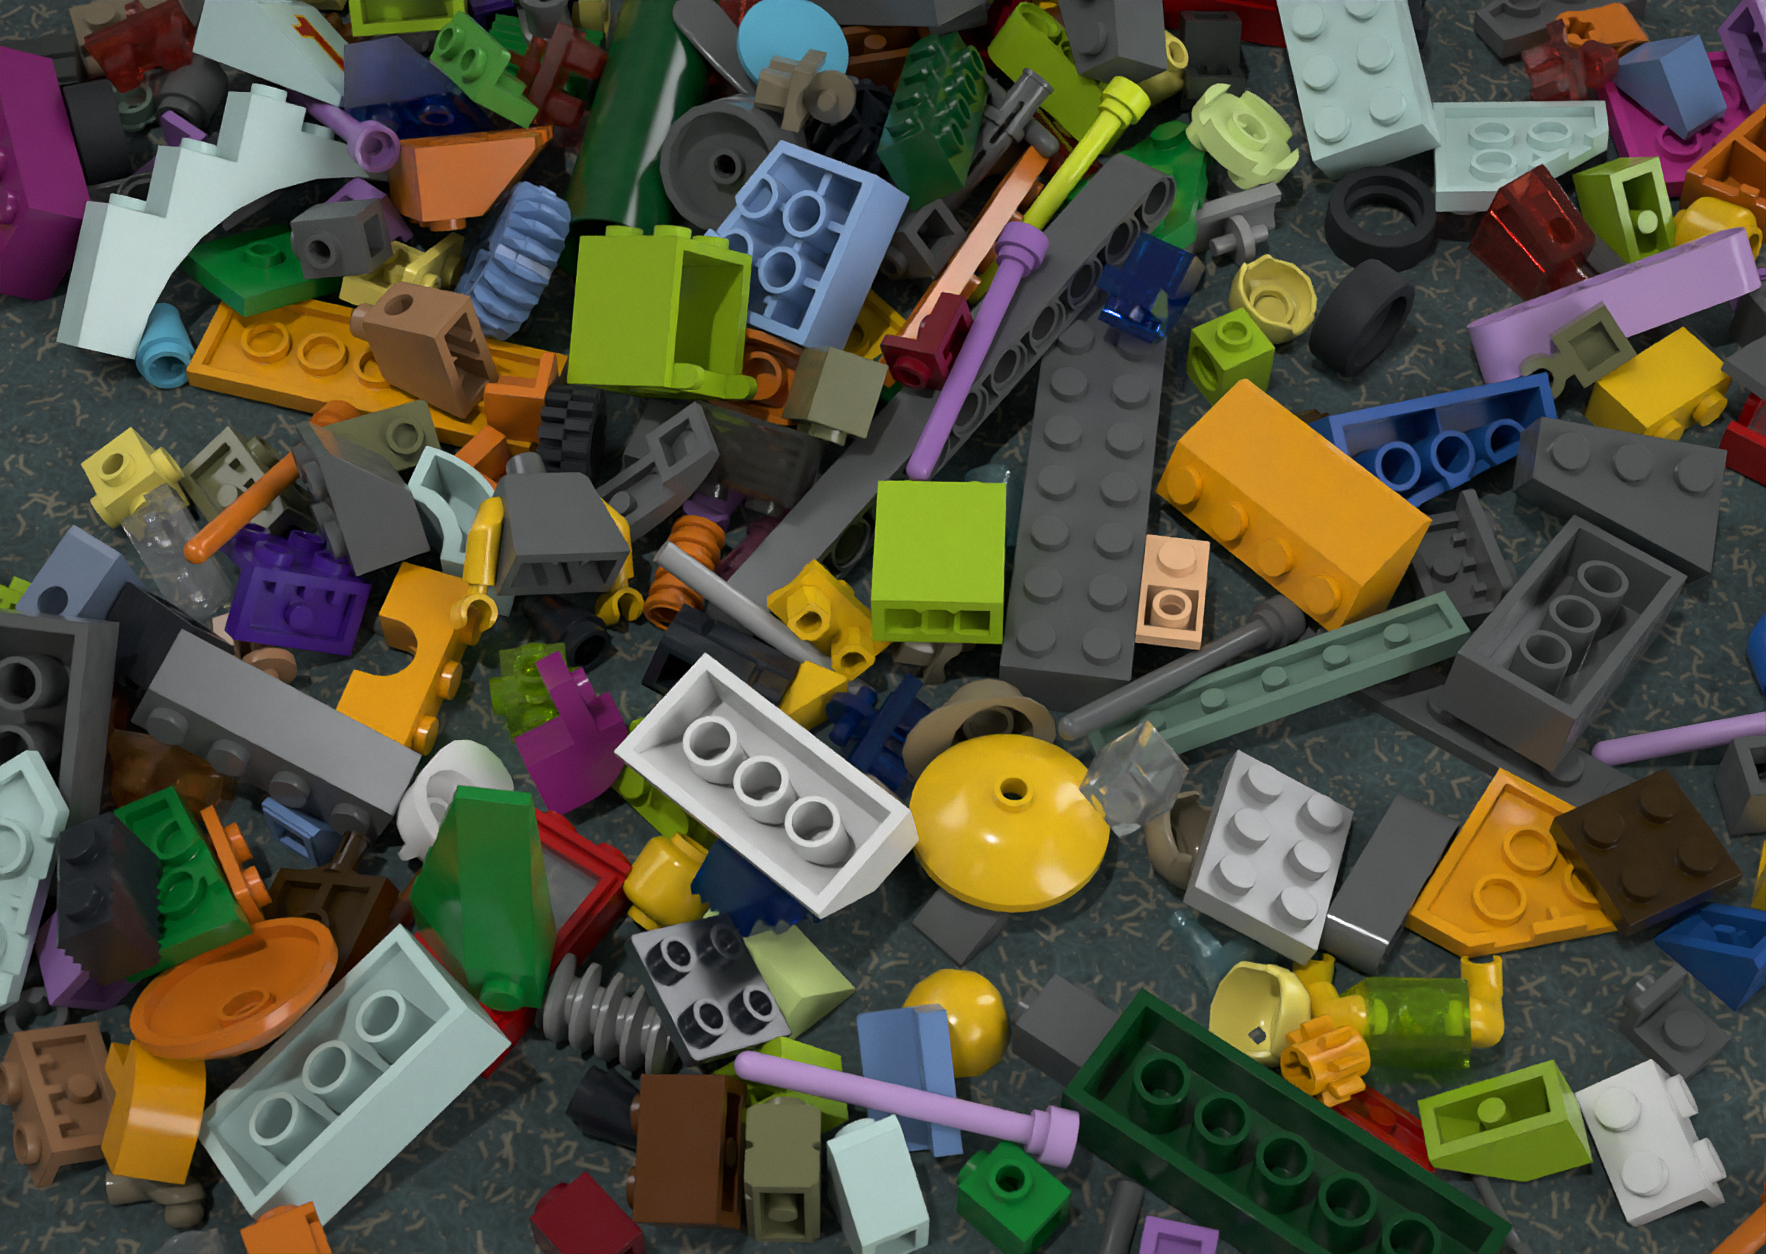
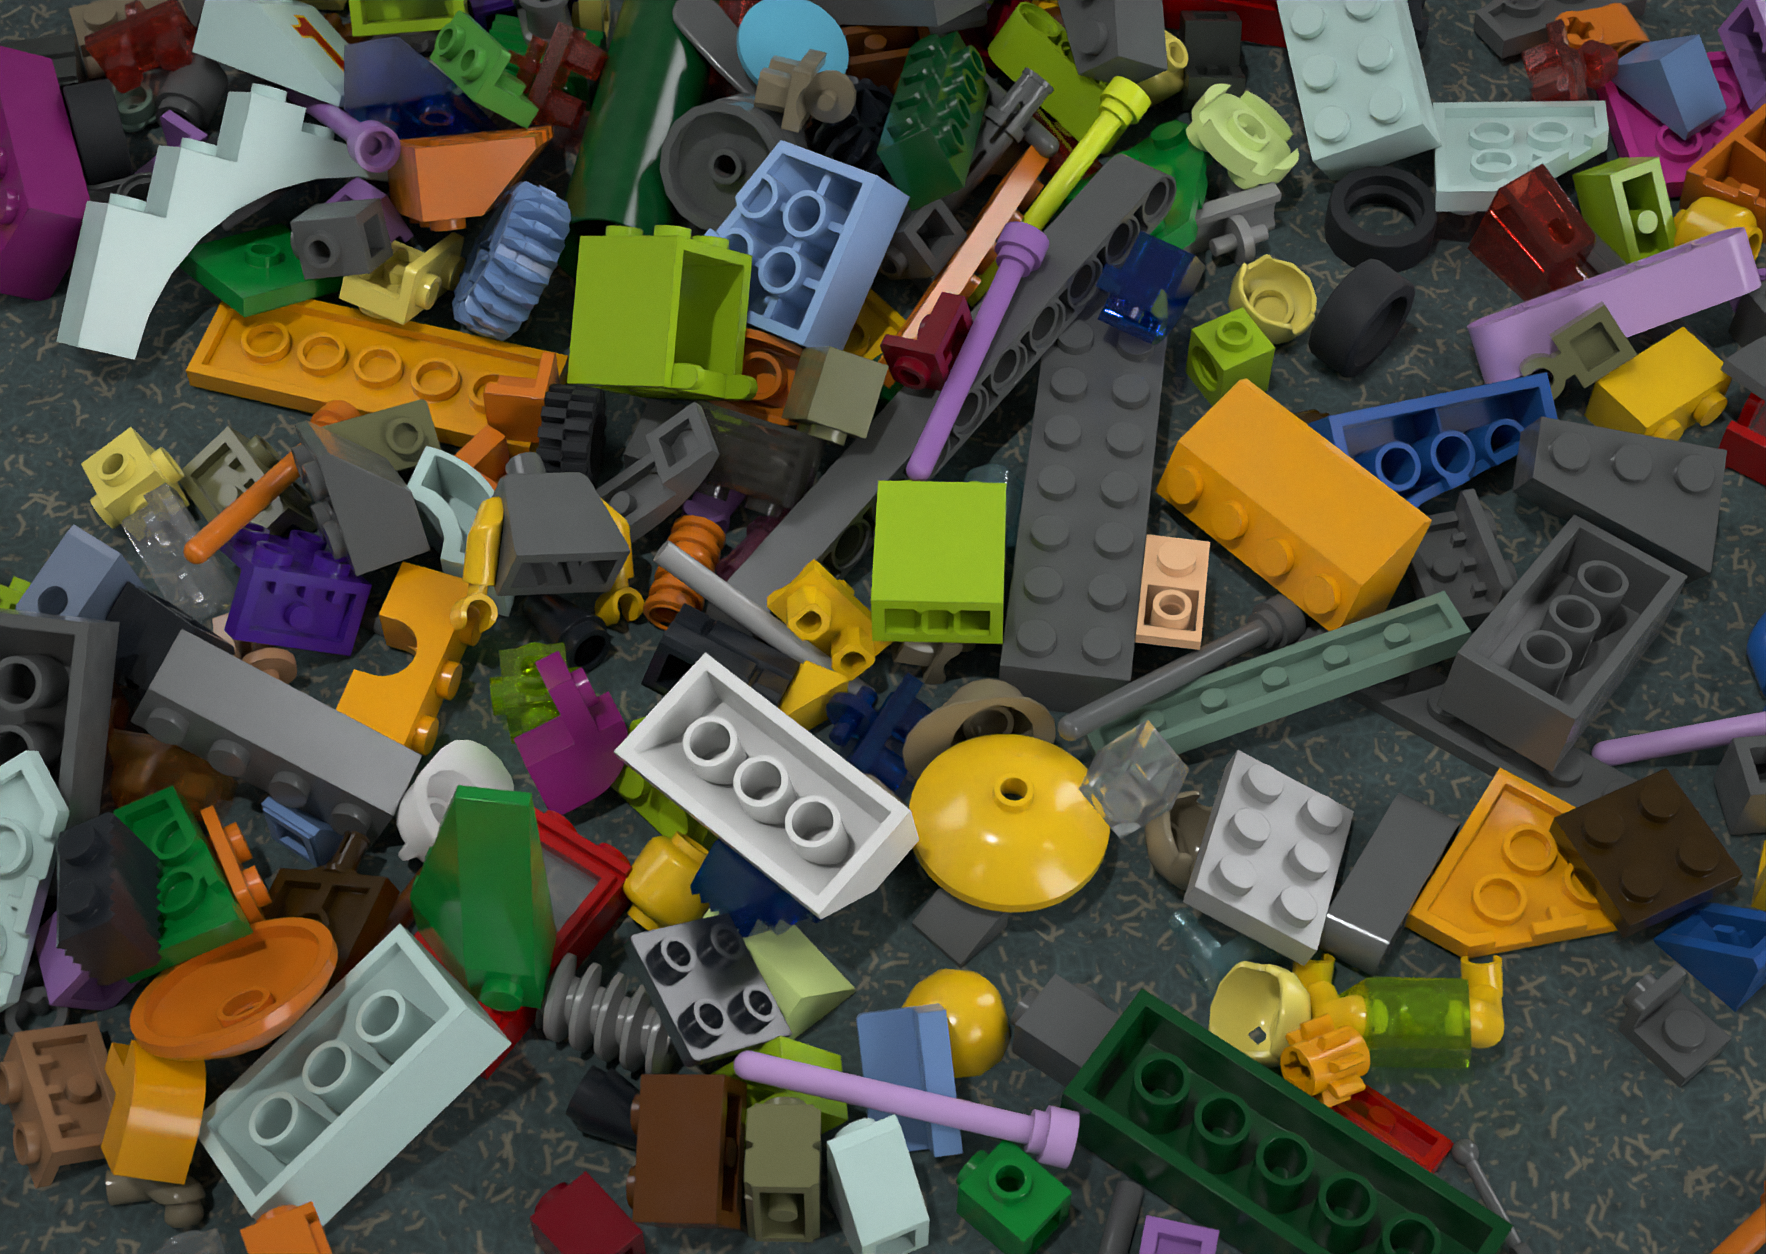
(164, 348): medium azure cone -> none
(428, 345): medium nougat torso -> none
(1507, 1126): lime slope -> none
(1650, 1142): white bracket -> none

